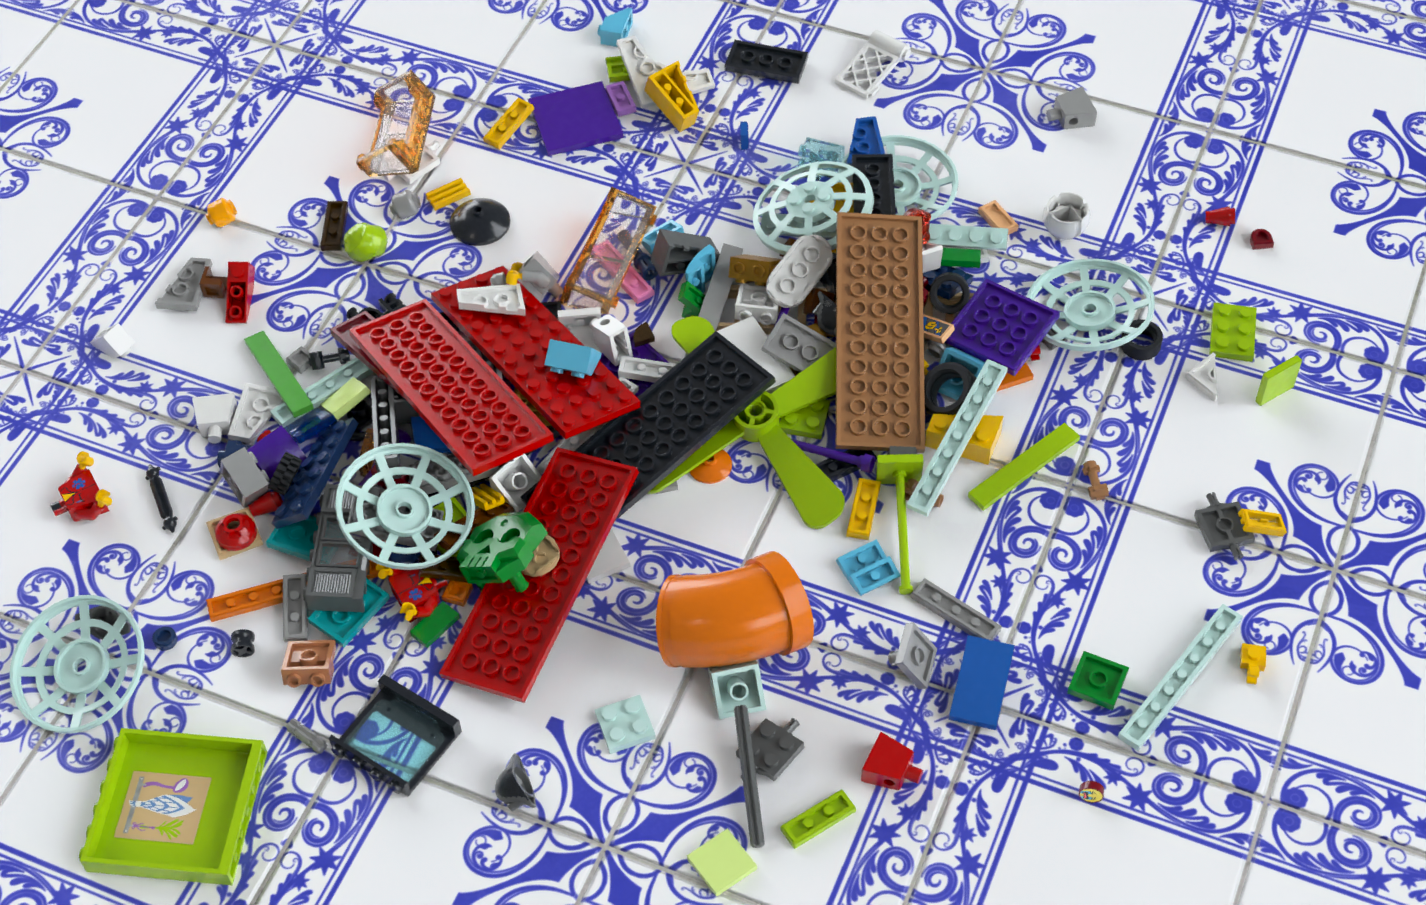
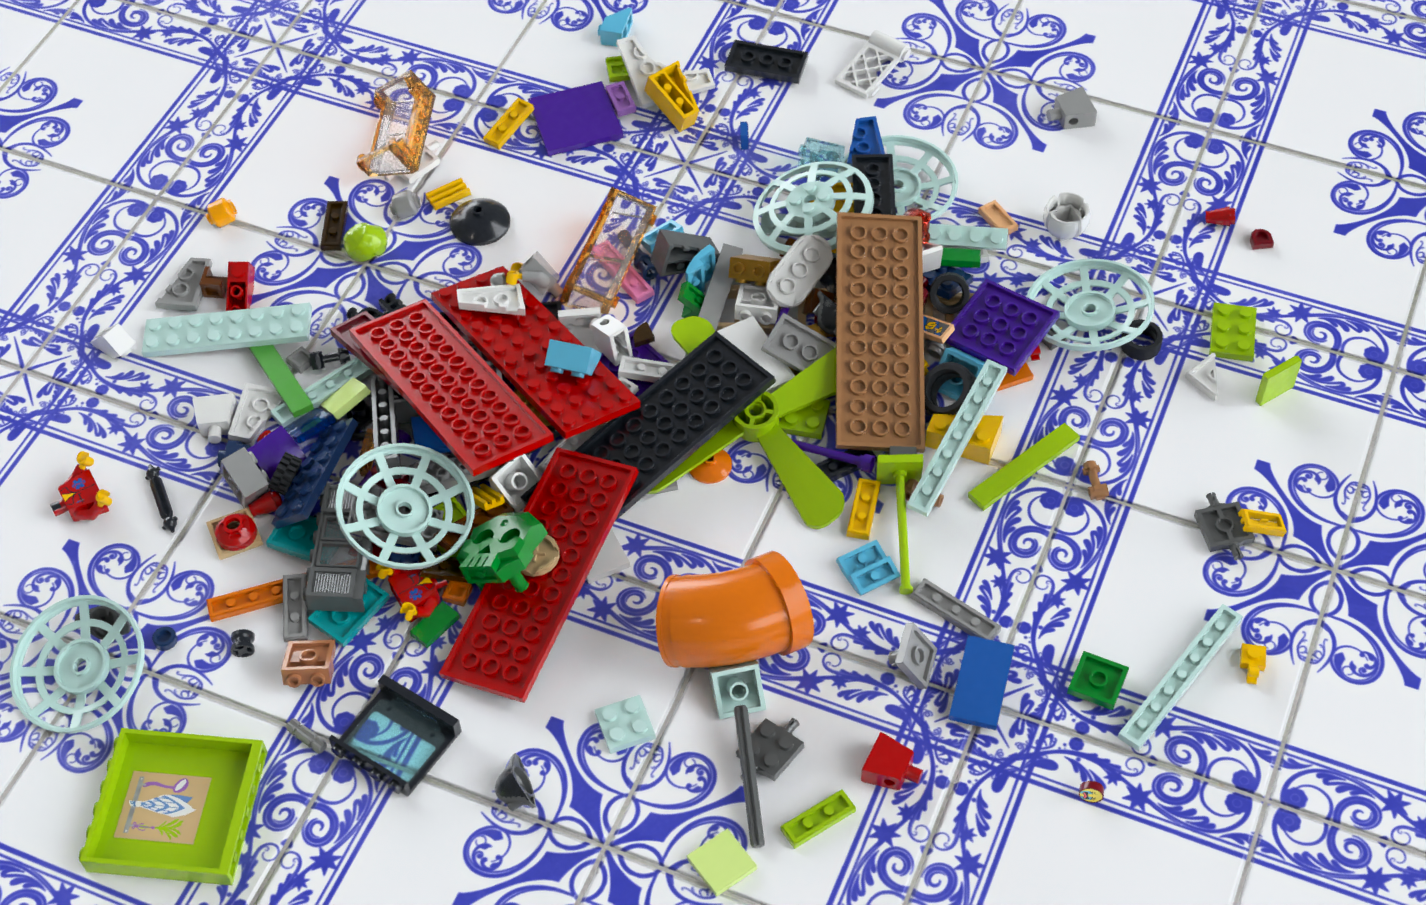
(227, 330): none -> light aqua plate

